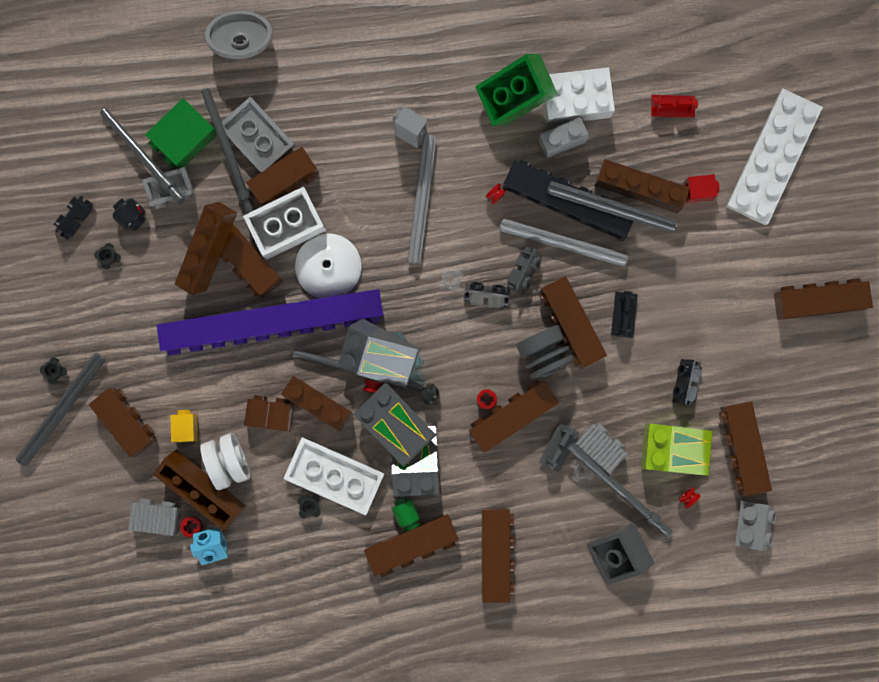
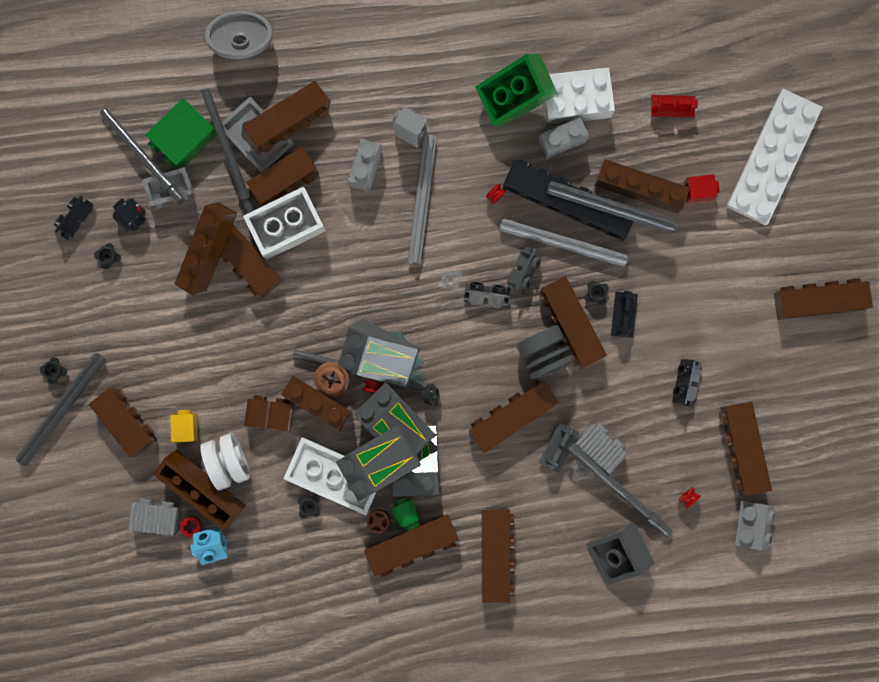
(269, 321): dark purple brick -> none
(286, 118): none -> reddish brown brick
(323, 383): none -> nougat gear
(331, 281): white dish -> none
(365, 165): none -> light grey brick
(376, 523): none -> copper wheel
(378, 463): none -> dark grey slope
(490, 394): red bush -> none
(601, 288): none -> pearl dark grey plate
(676, 449): lime slope -> none

